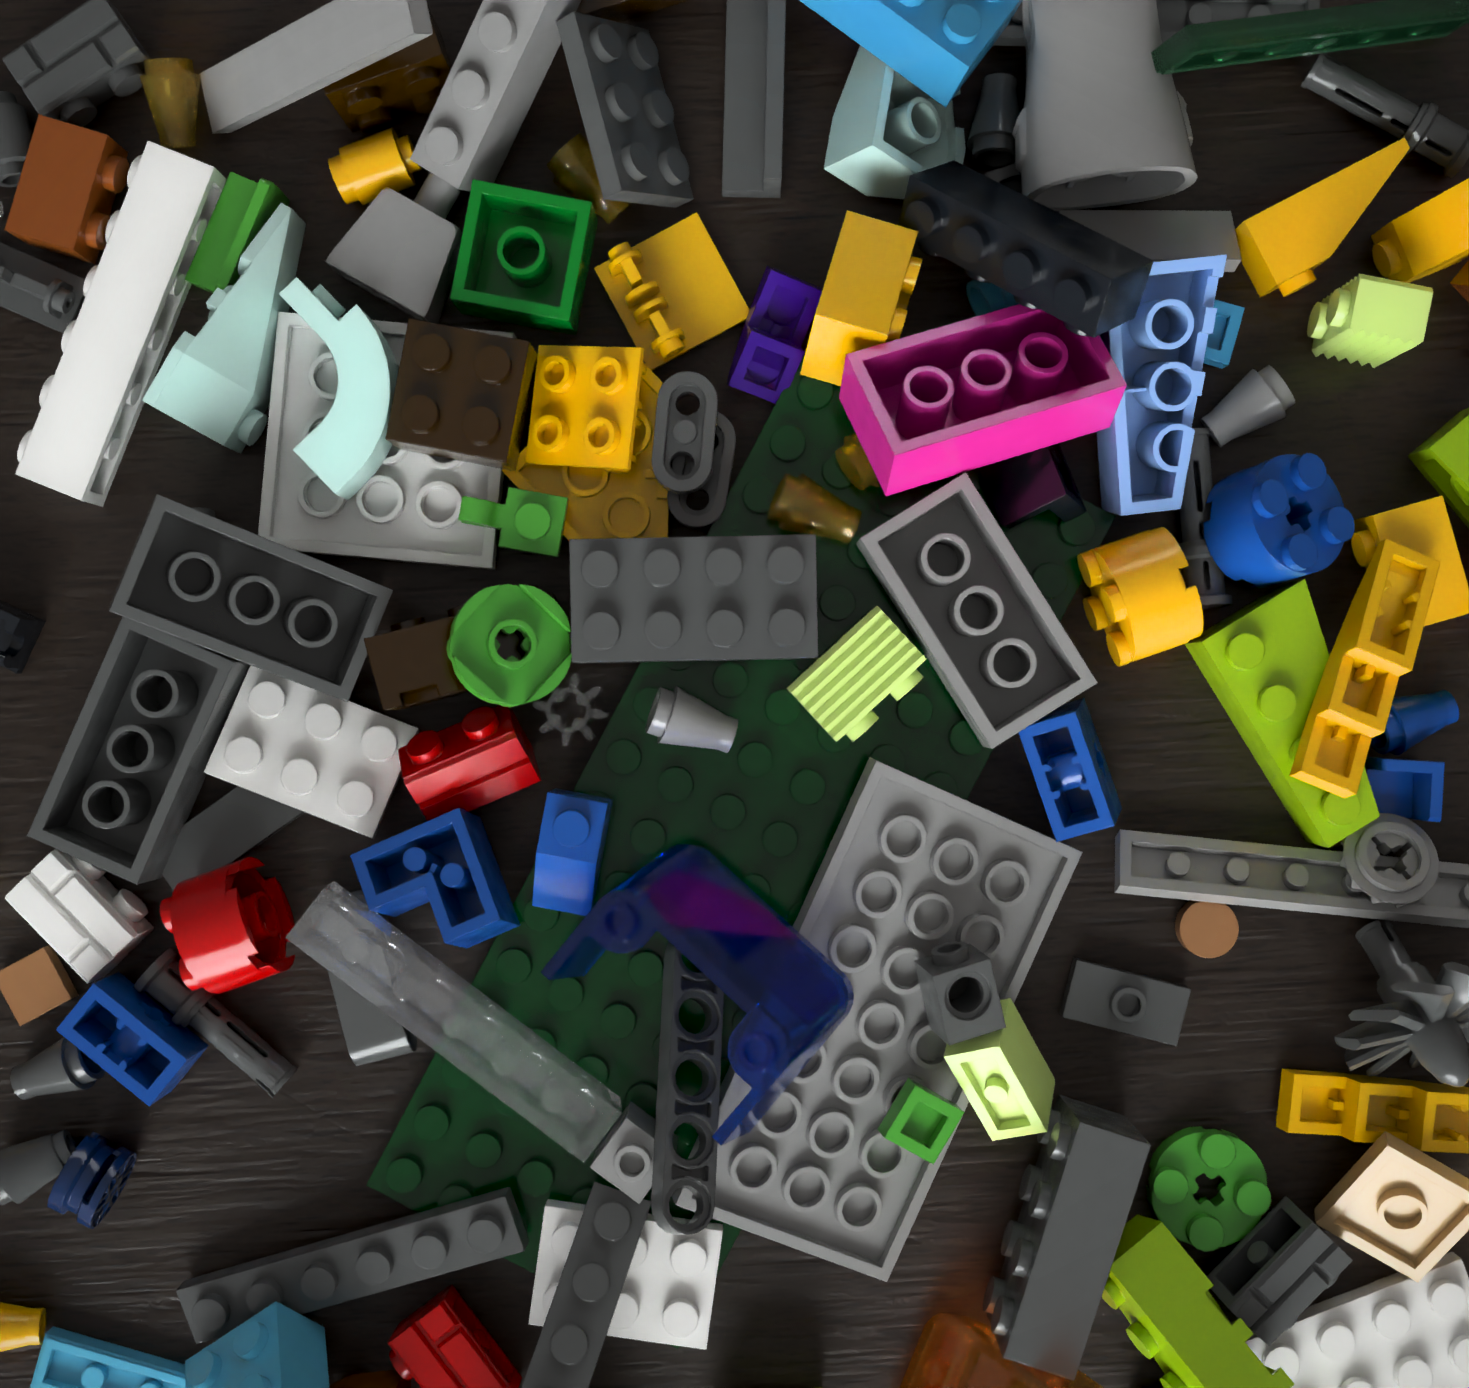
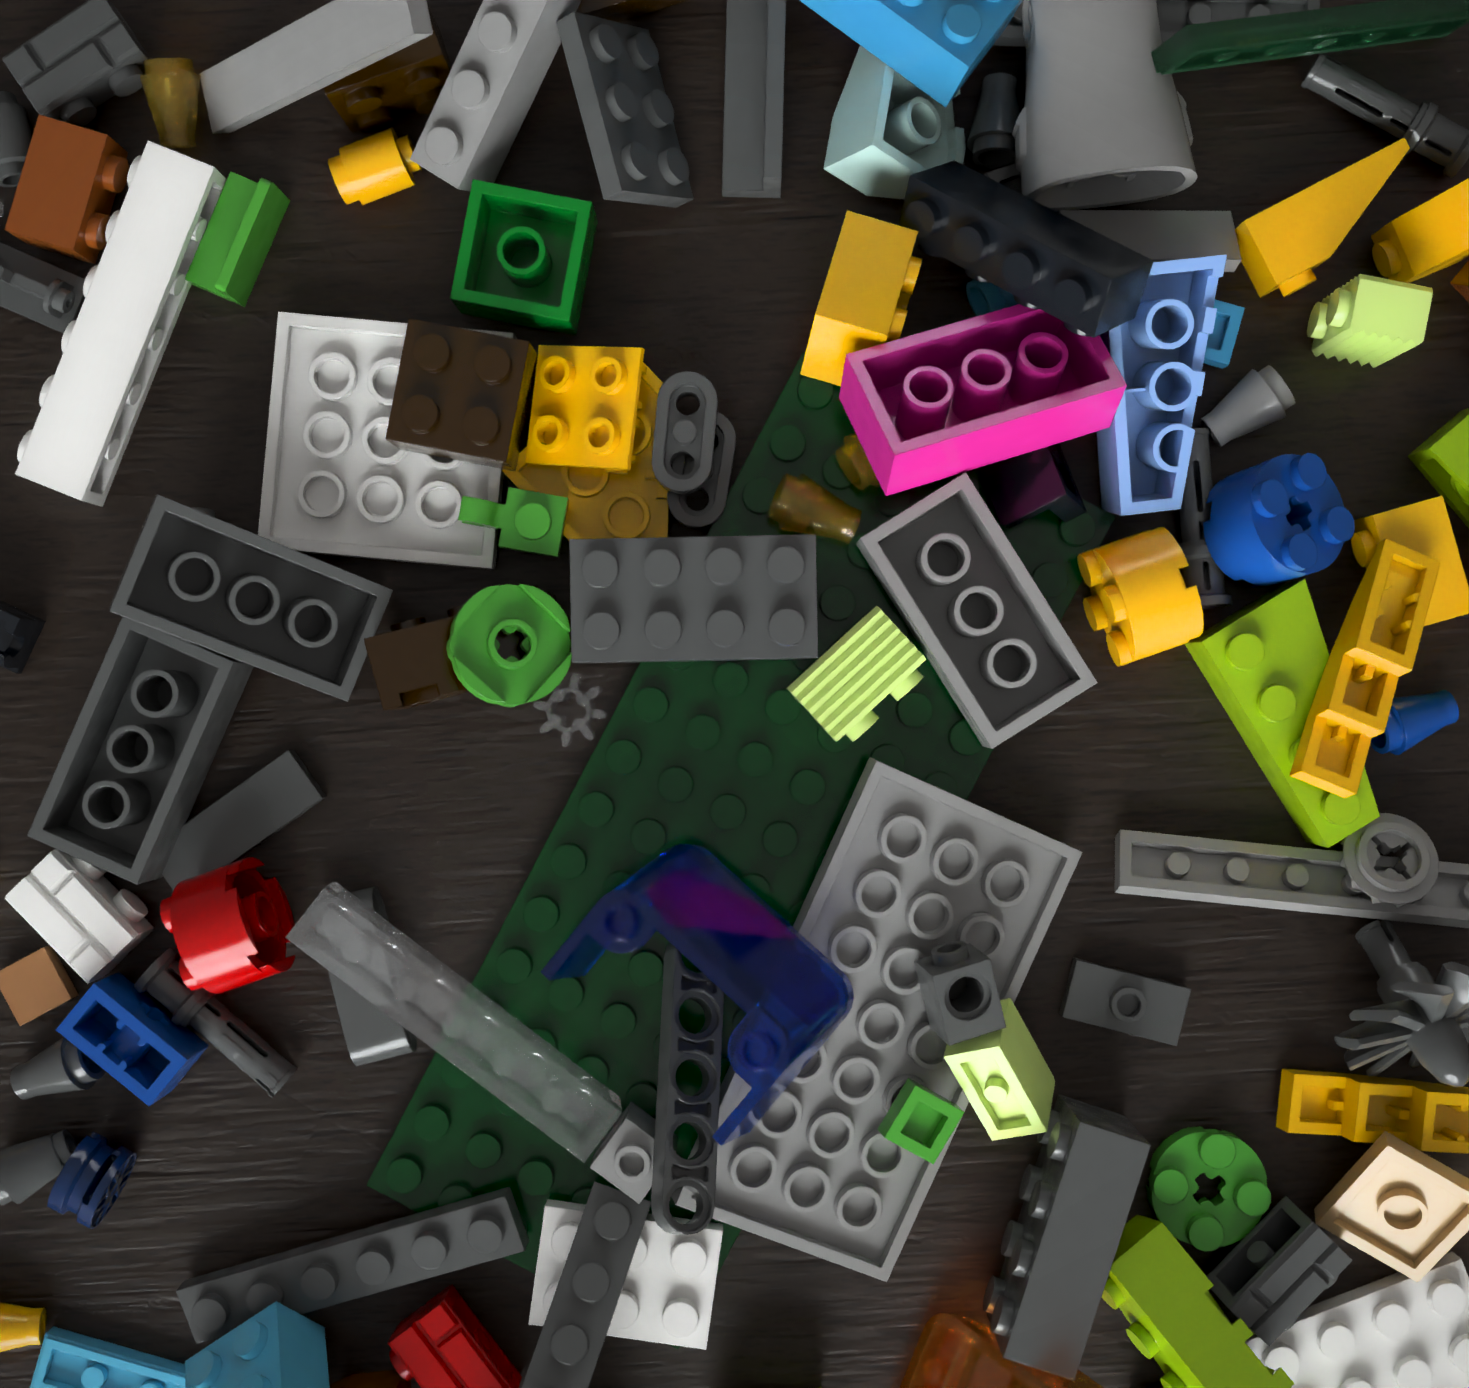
(225, 372): light aqua wedge -> none
(311, 751): white plate -> none
(351, 438): light aqua arch -> none
(404, 249): light grey torso -> none
(441, 864): blue brick -> none
(468, 762): red brick -> none
(570, 851): blue slope -> none
(578, 177): clear yellow cone -> none
(672, 291): yellow hinge -> none
(689, 722): light grey cone -> none
(773, 335): dark purple slope -> none
(1071, 771): blue brick -> none
(1206, 928): medium nougat tile -> none
(1407, 787): blue panel -> none

